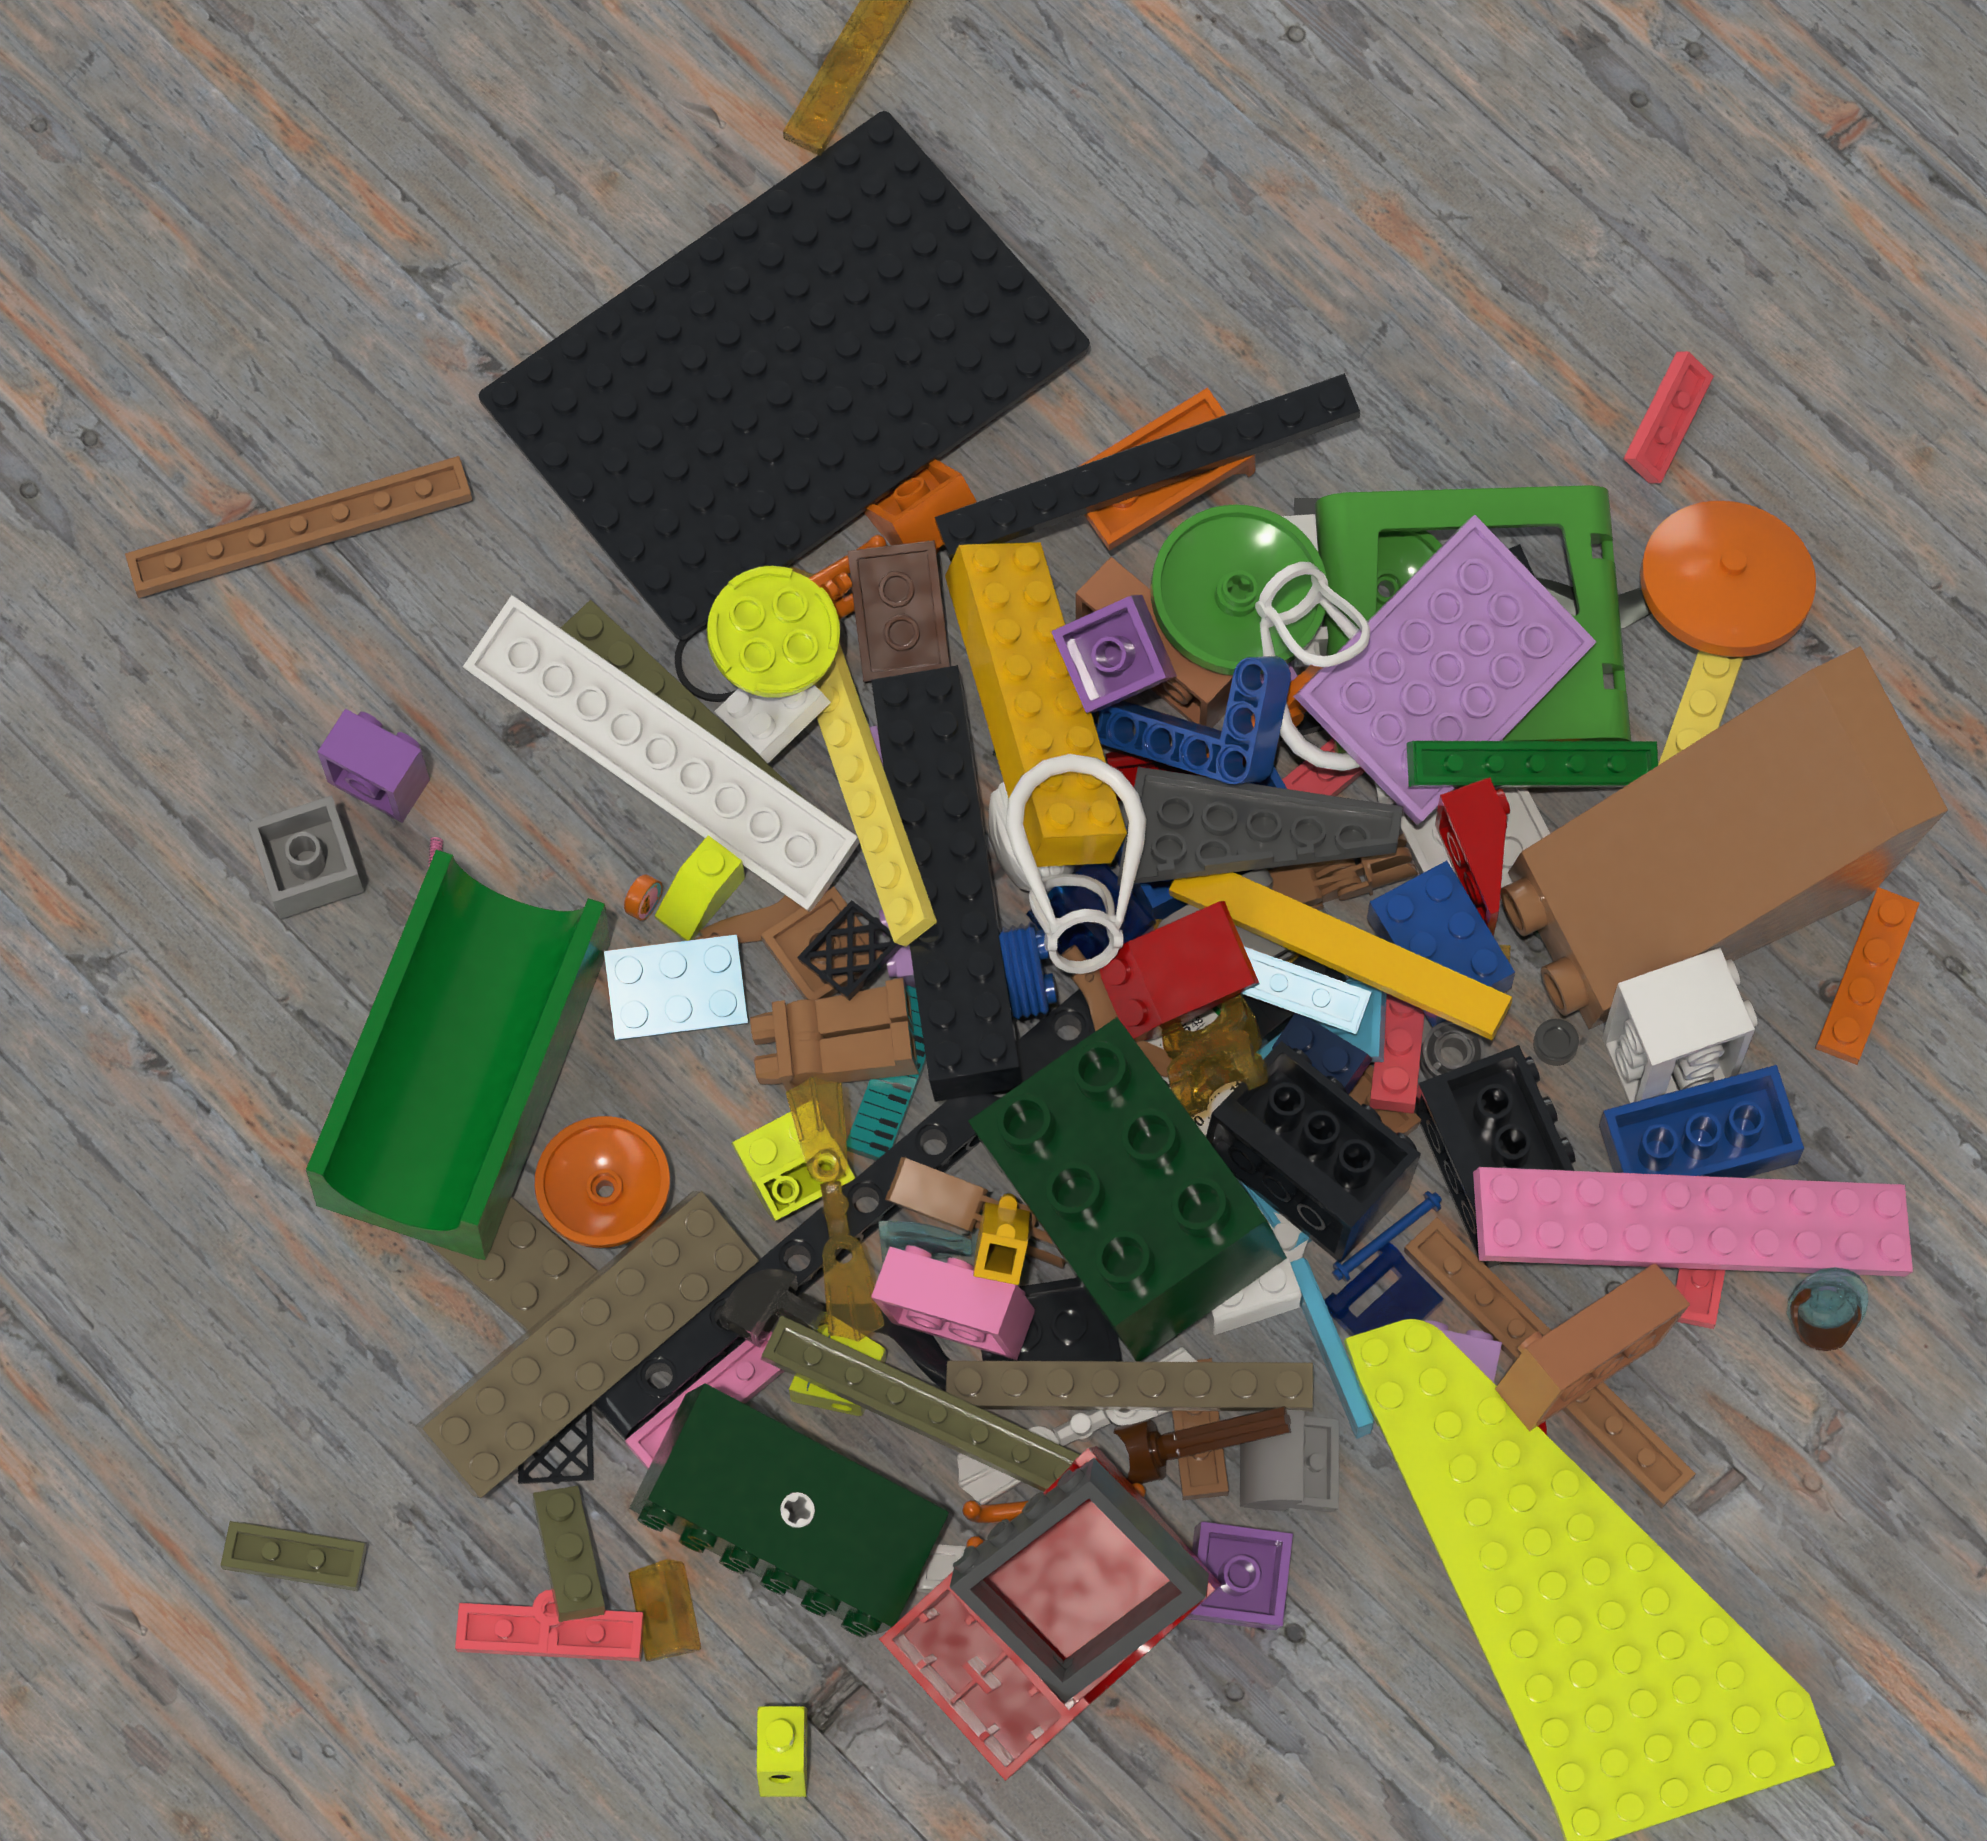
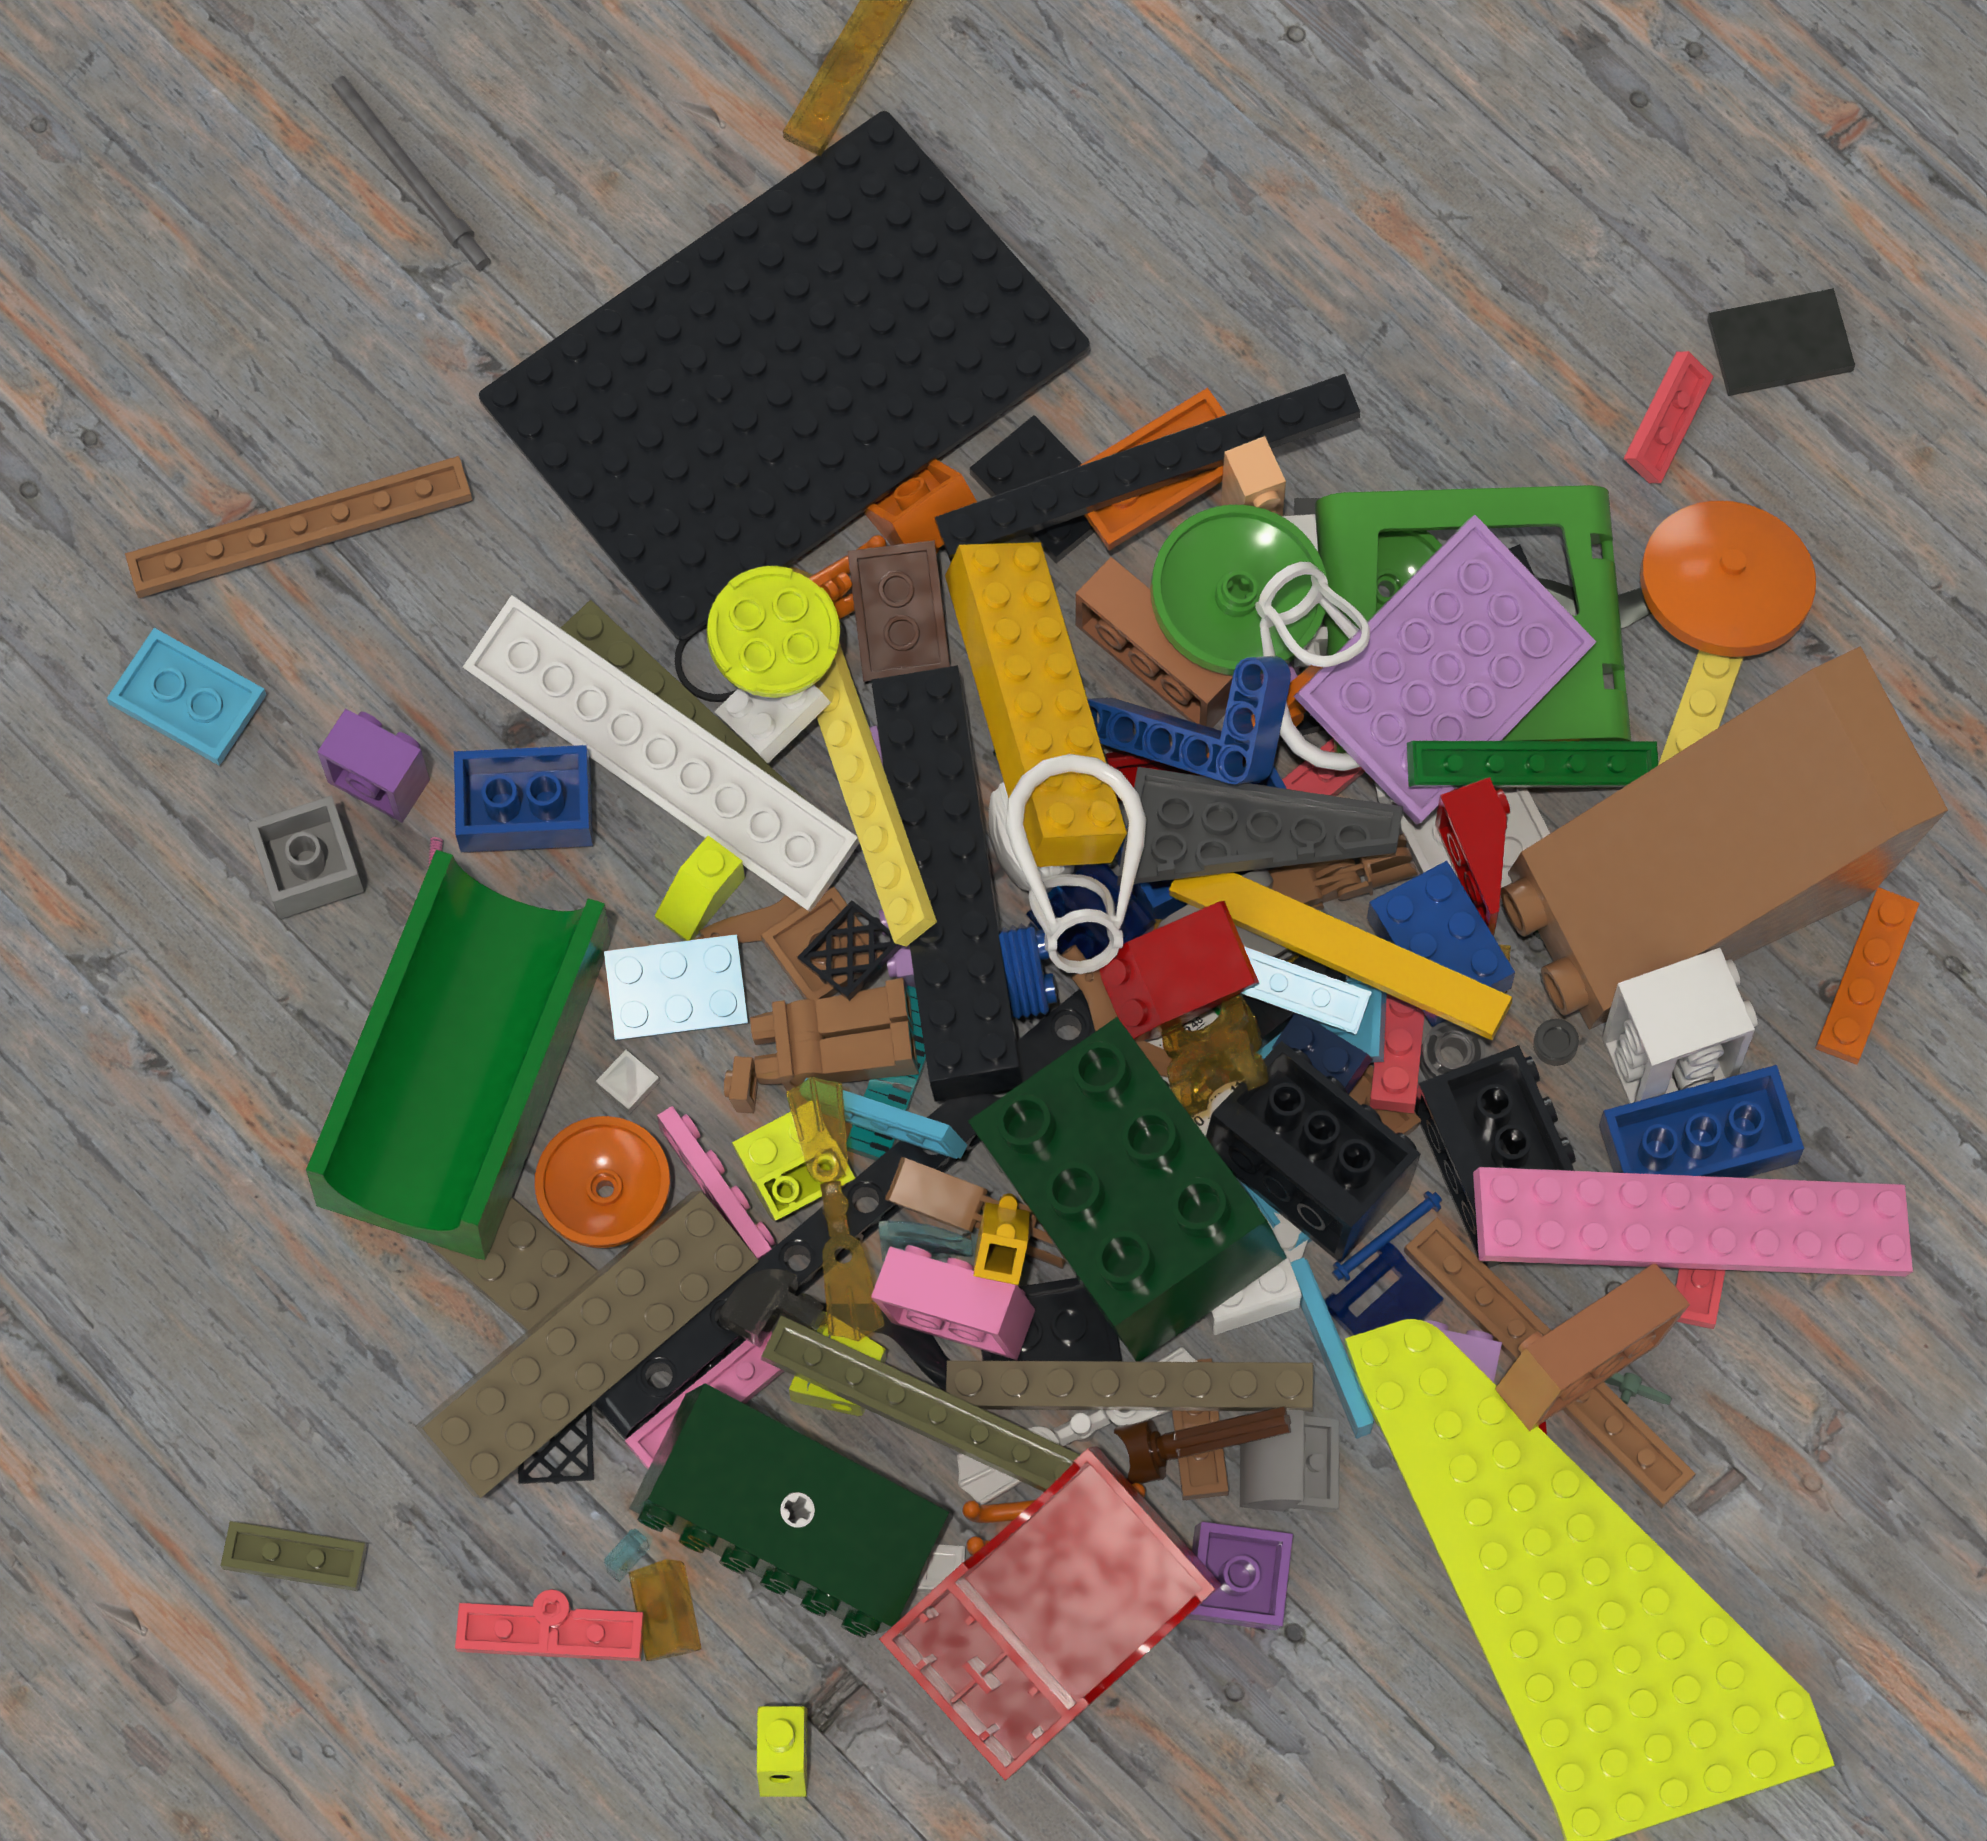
(186, 696): none -> medium azure plate
(456, 230): none -> flat silver bar
(523, 798): none -> blue brick
(568, 1553): olive plate -> none
(626, 1554): none -> clear light blue tile
(627, 1081): none -> white tile
(643, 897): orange tile -> none
(707, 1173): none -> bright pink plate
(742, 1085): none -> medium nougat plate
(902, 1125): none -> medium azure tile
(1027, 457): none -> black plate
(1041, 1512): dark grey window -> none
(1114, 653): medium lavender brick -> none
(1253, 477): none -> light nougat brick
(1631, 1385): none -> sand green piece
(1781, 342): none -> pearl dark grey tile
(1828, 1307): clear light blue piece -> none

